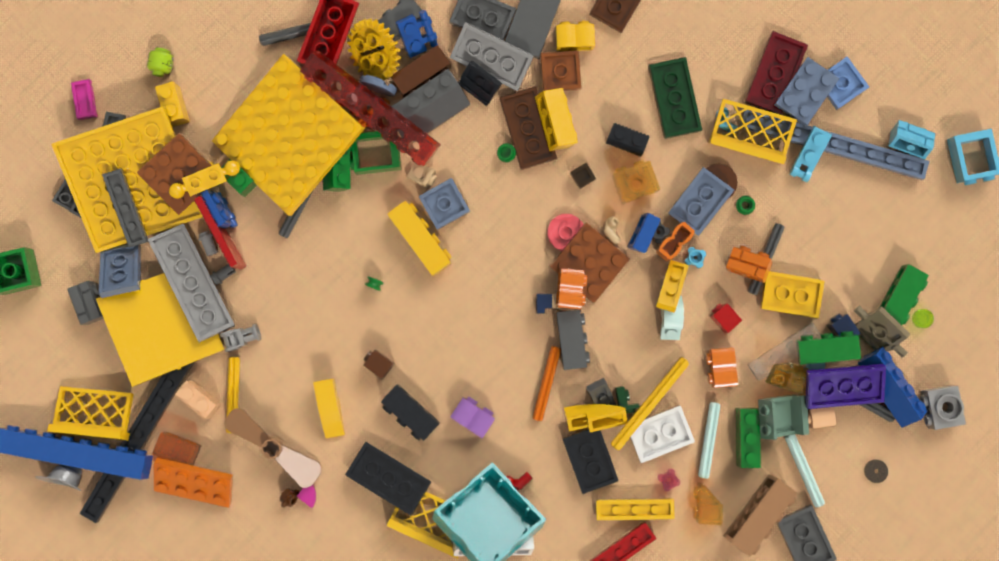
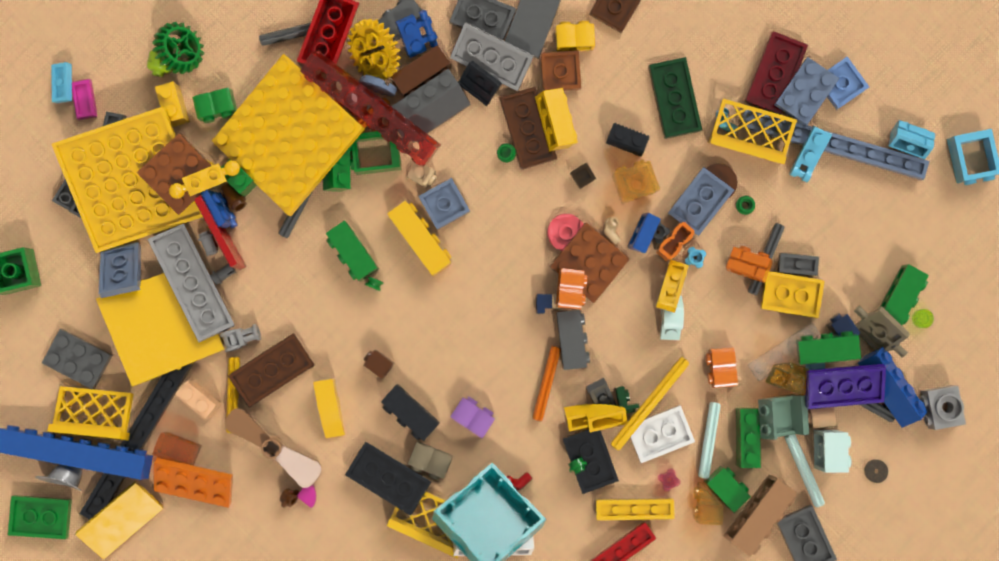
(39, 517): none -> green plate
(61, 82): none -> medium azure plate
(77, 359): none -> dark grey plate
(84, 302): dark grey brick -> none
(119, 520): none -> yellow tile
(125, 207): dark grey tile -> none
(168, 50): none -> green gear
(214, 105): none -> green brick
(234, 200): none -> reddish brown cone
(271, 370): none -> reddish brown tile
(351, 251): none -> green brick
(430, 460): none -> dark tan brick
(577, 466): none -> green plate
(725, 317): red brick -> none
(727, 488): none -> green brick
(798, 264): none -> dark grey plate
(832, 451): none -> light aqua brick

